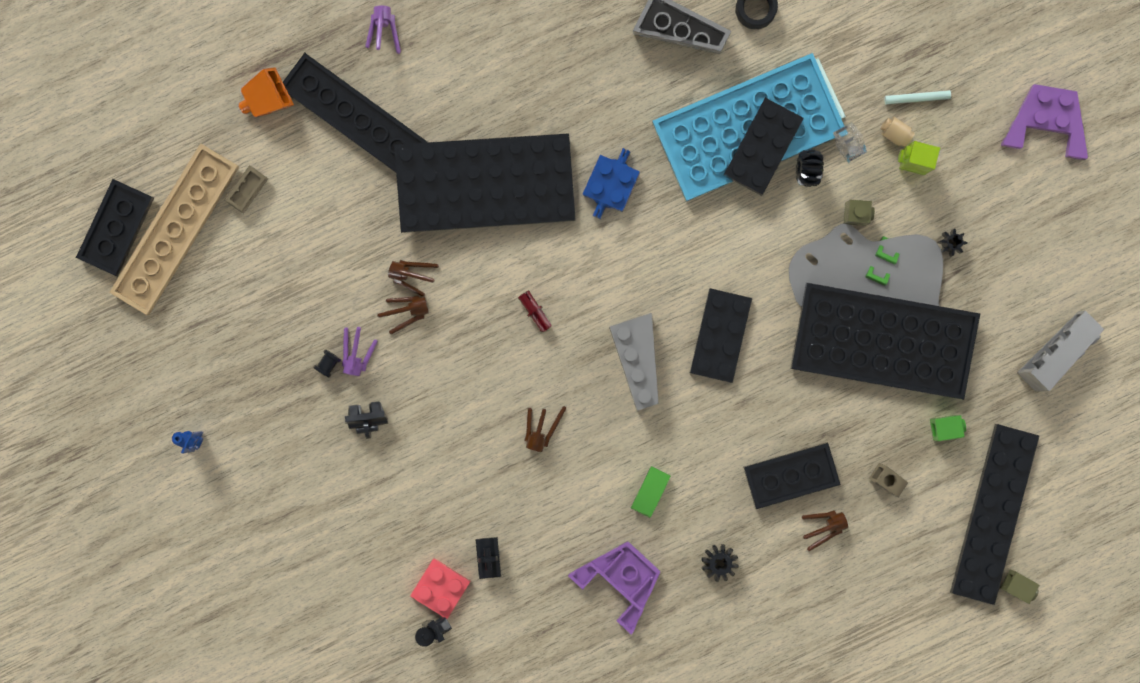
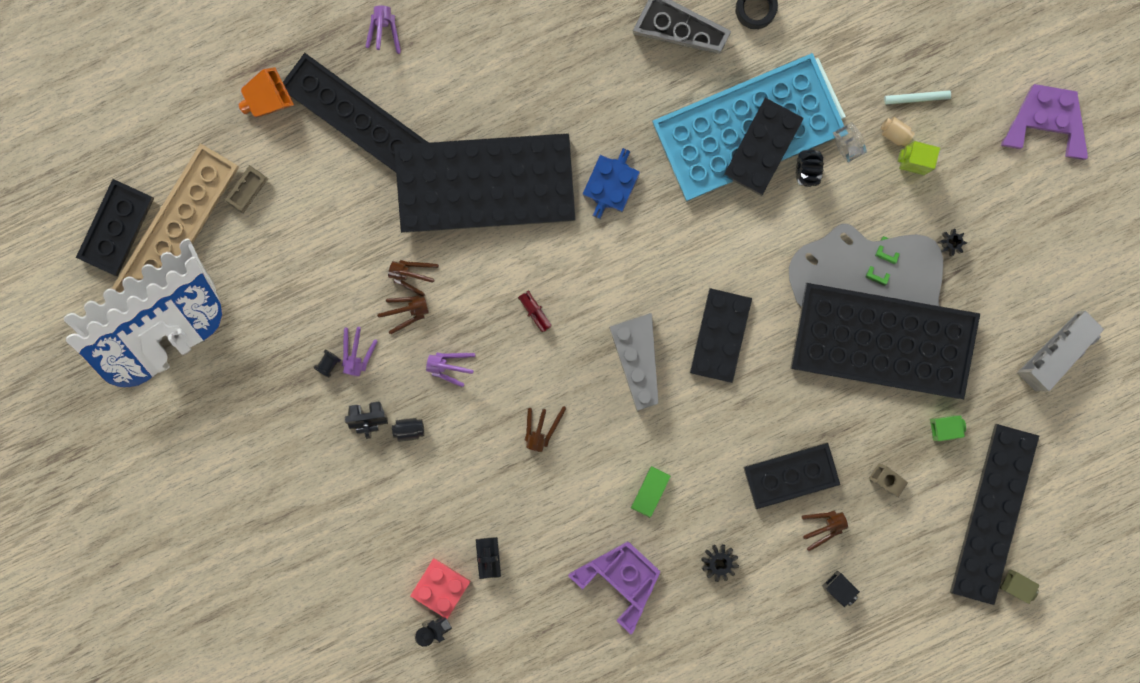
(125, 331): none -> white animal
(188, 440): blue hinge -> none
(408, 429): none -> black brick
(437, 364): none -> medium lavender plant
(841, 589): none -> black brick
(858, 212): olive brick -> none

